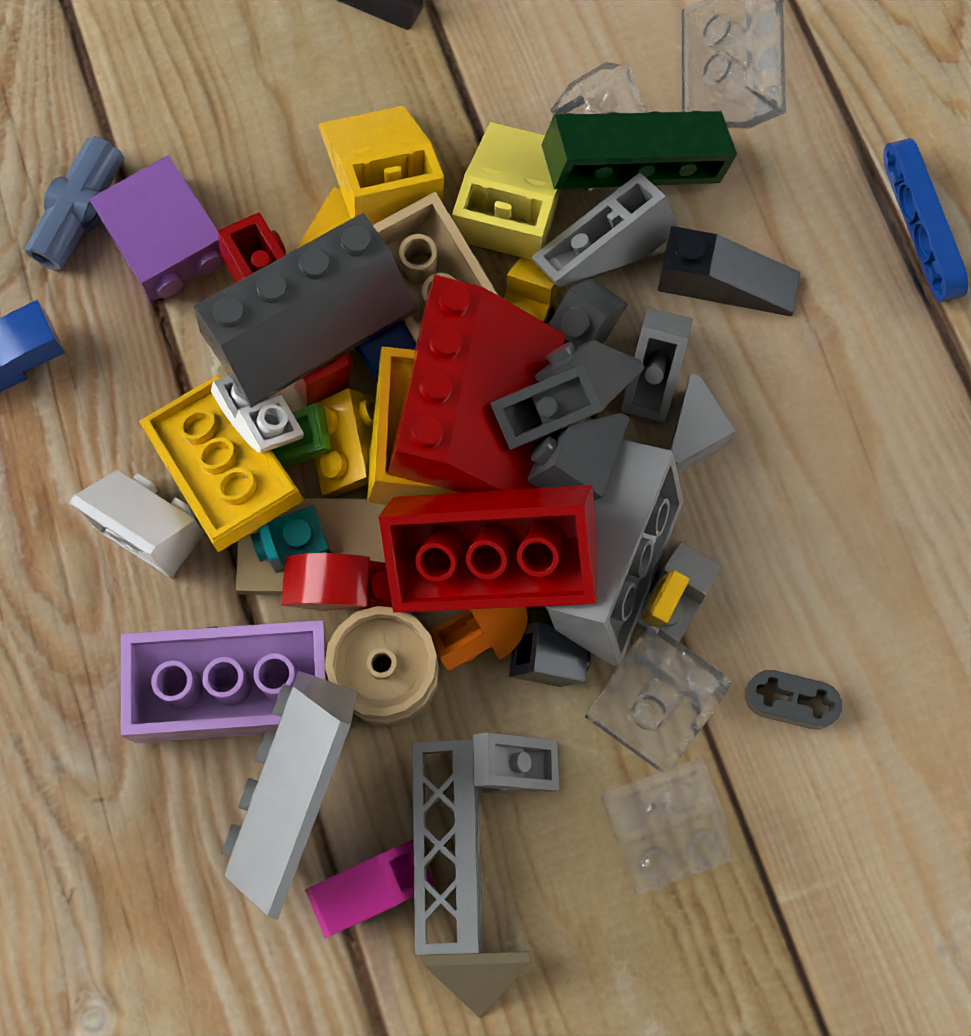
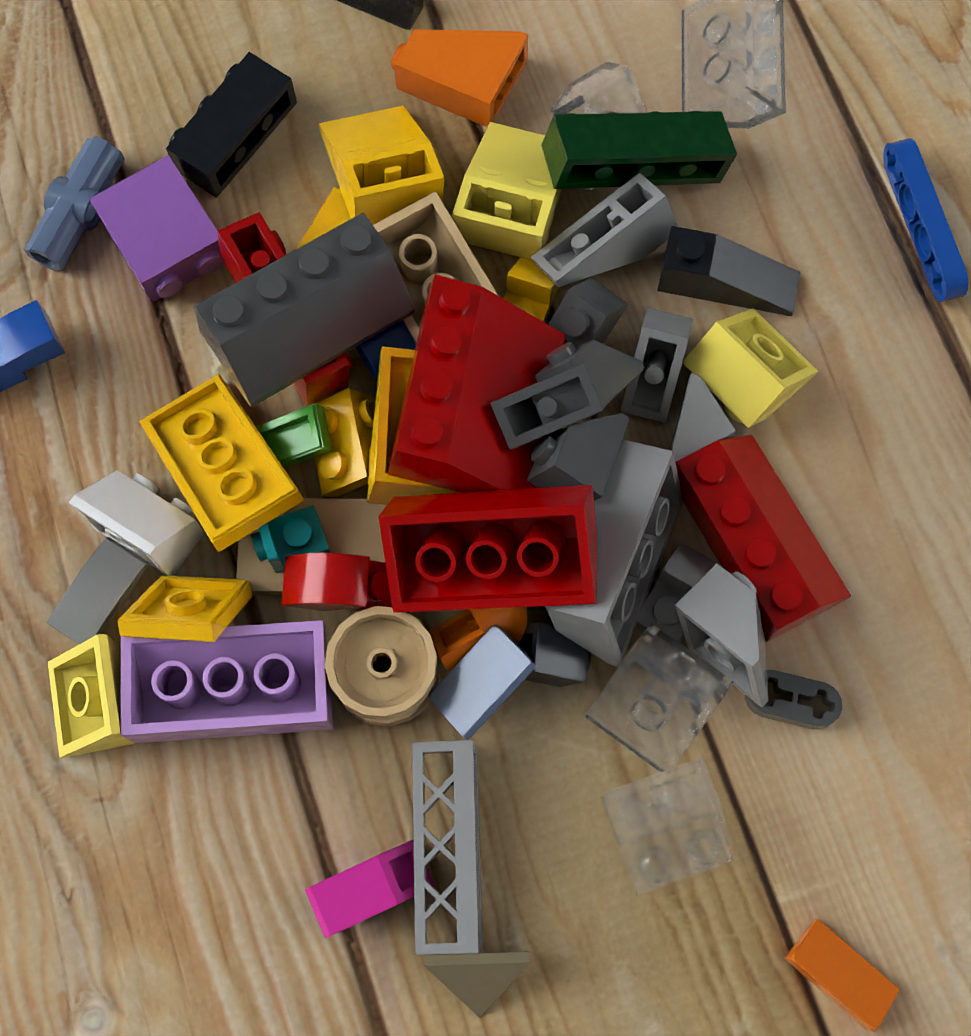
(87, 697): none -> light yellow slope
(98, 591): none -> light grey slope
(185, 608): none -> yellow tile
(232, 124): none -> black brick
(262, 426): white slope -> none
(289, 790): light grey slope -> none
(461, 69): none -> orange slope
(482, 681): none -> slope
(515, 763): light grey slope -> none
(664, 598): yellow tile -> none
(726, 629): none -> light grey slope
(749, 366): none -> light yellow slope
(759, 532): none -> red slope
(843, 975): none -> orange slope

